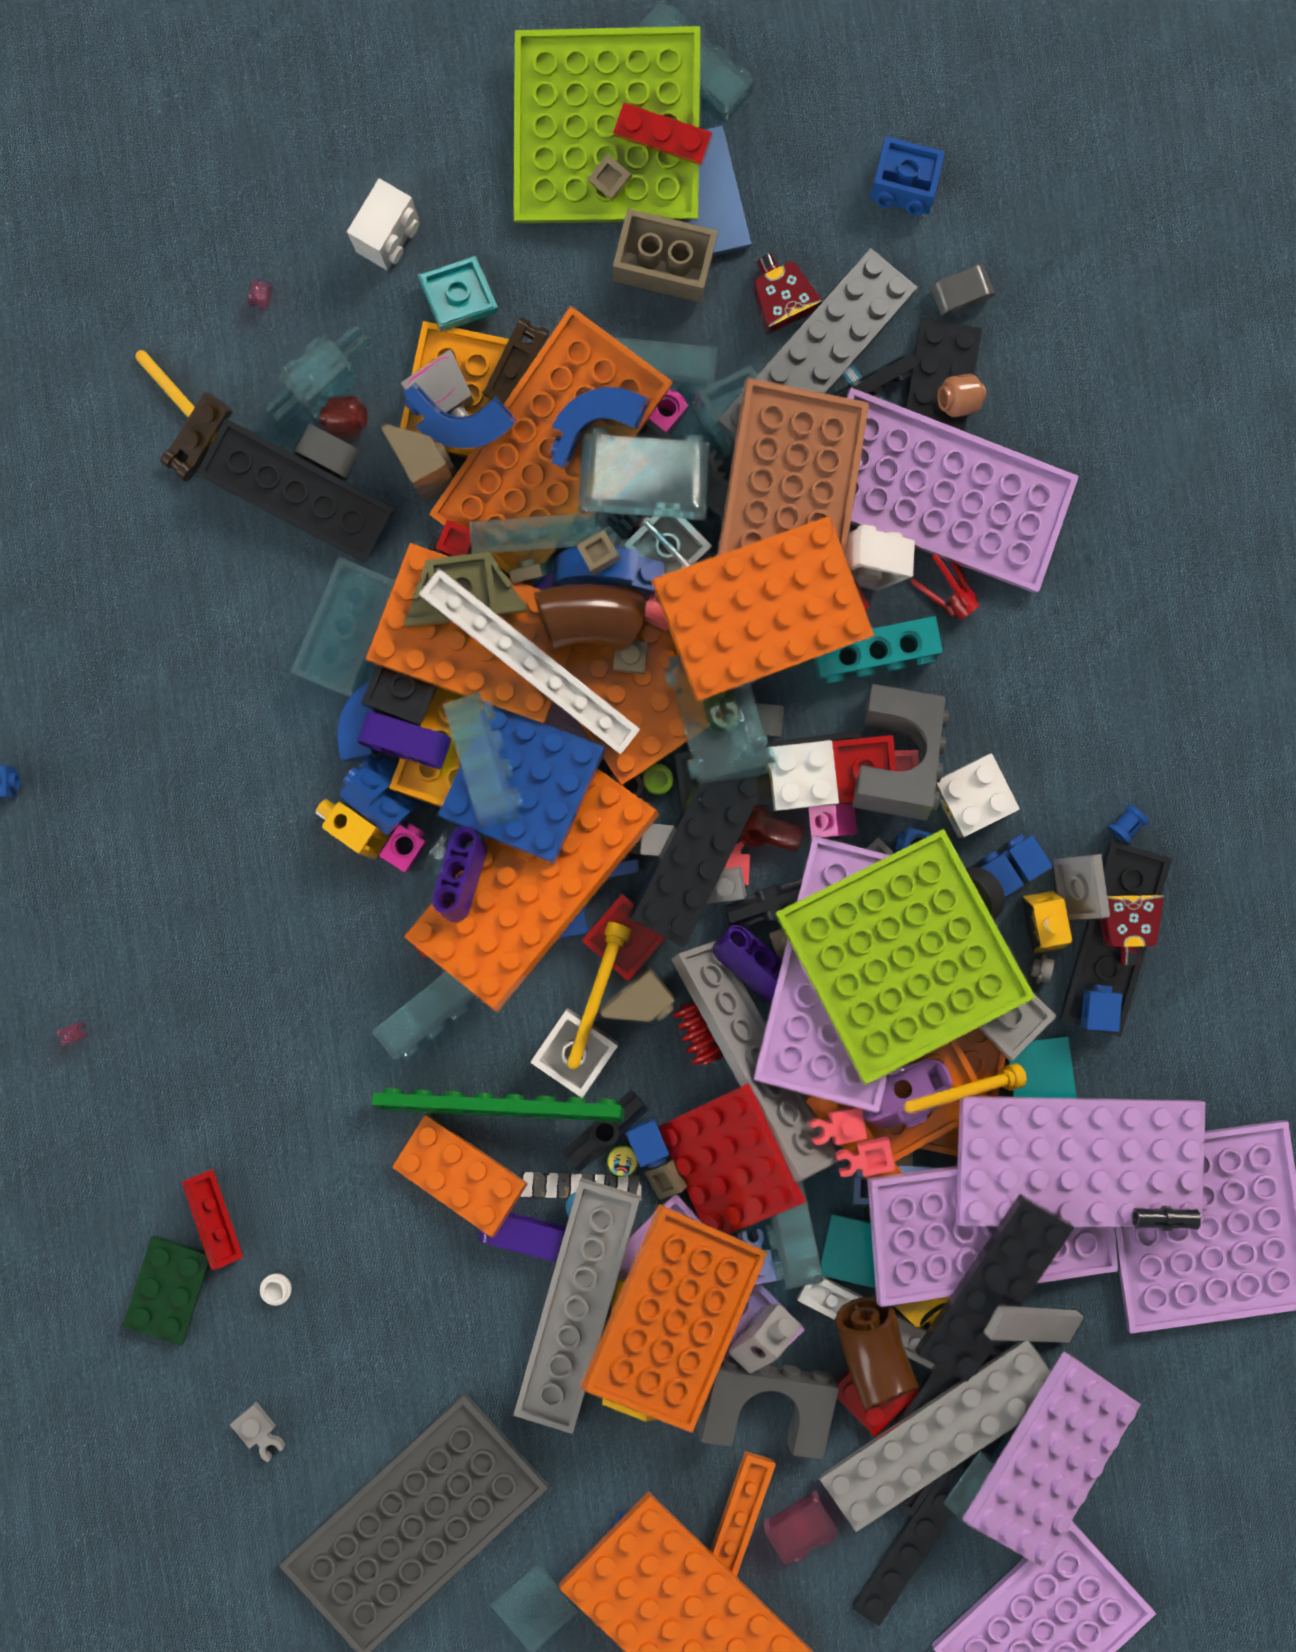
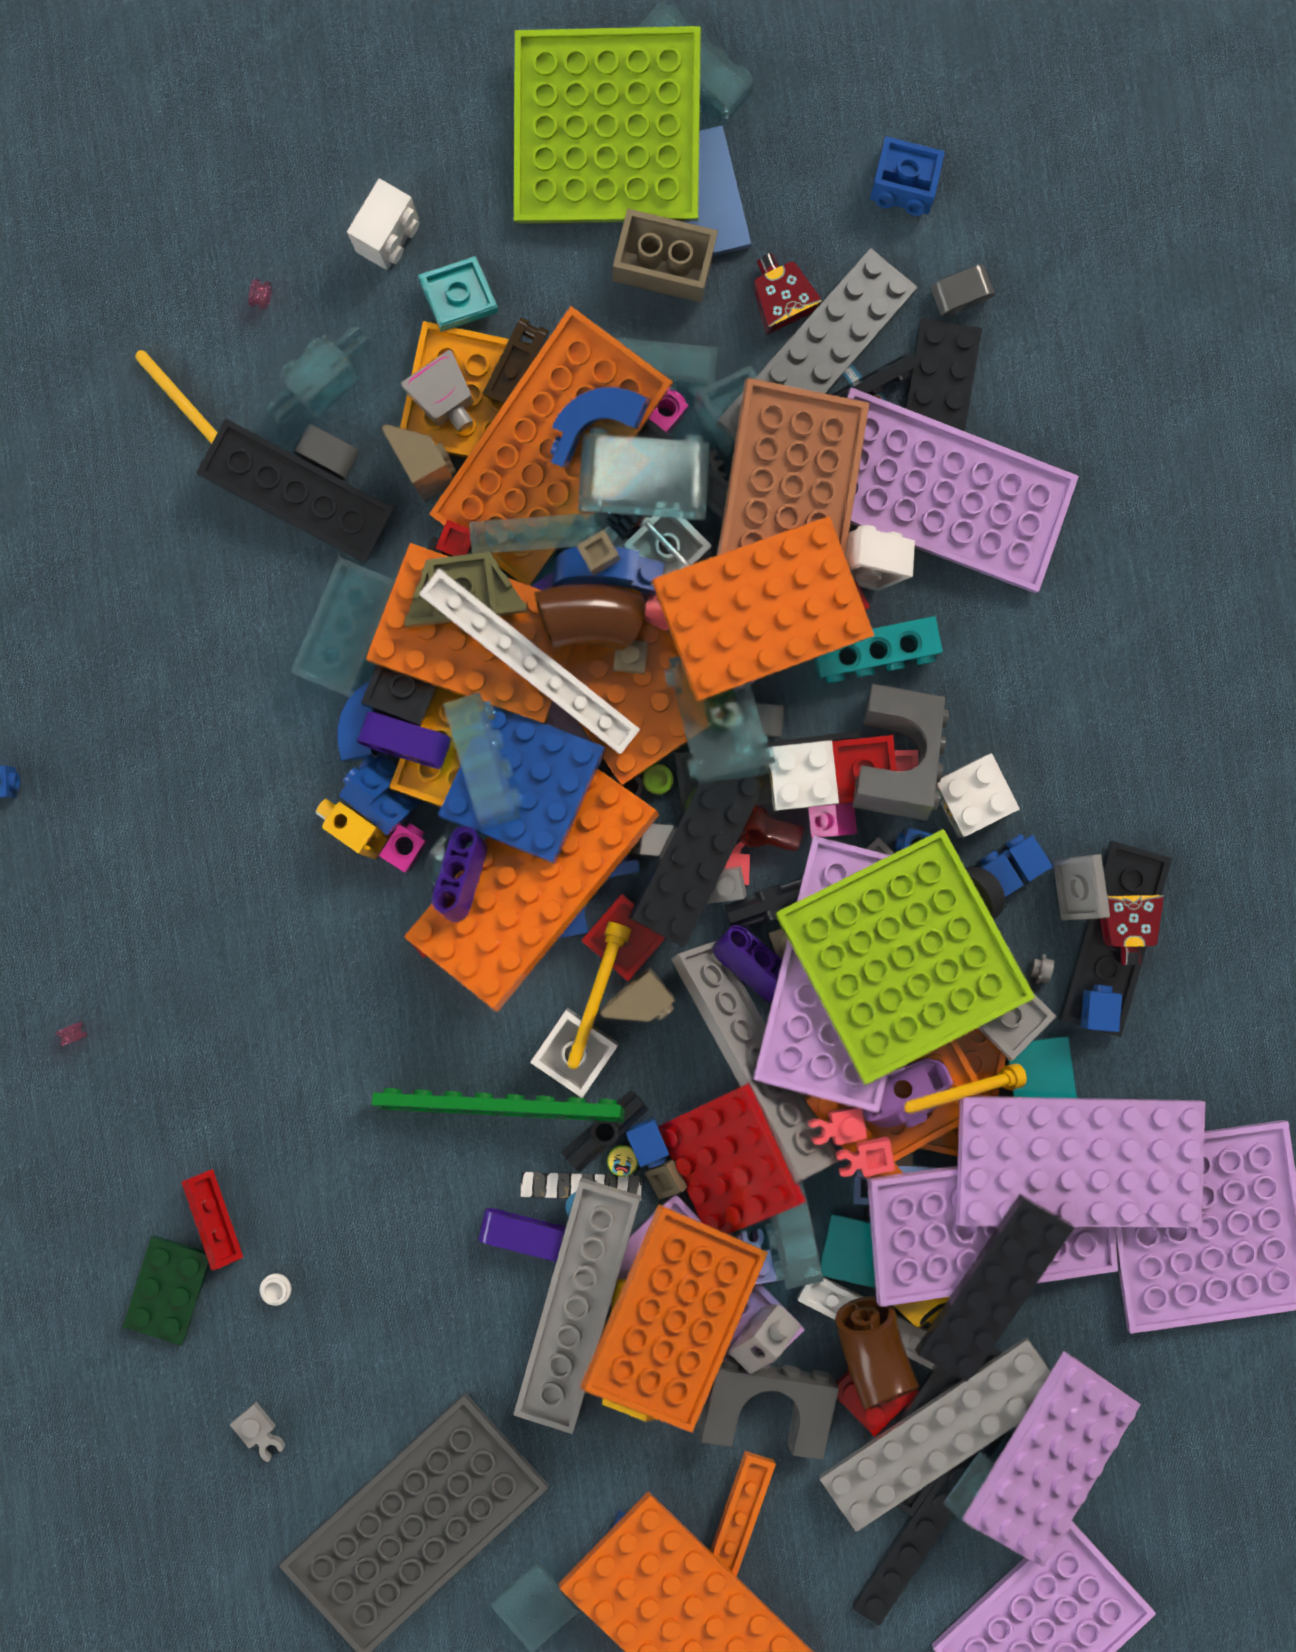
(196, 436): dark brown plate -> none
(344, 416): clear red head -> none
(423, 1016): clear light blue brick -> none
(459, 431): blue arch -> none
(460, 1175): orange plate -> none
(527, 570): dark tan plate -> none
(609, 177): dark tan plate -> none
(662, 134): red plate -> none
(699, 1034): red piece -> none
(800, 1528): clear pink brick -> none
(961, 395): nougat head -> none
(962, 601): red plant -> none
(1033, 1324): light grey tile -> none
(1047, 921): yellow torso -> none
(1128, 824): blue bush -> none
(1166, 1218): black pin -> none

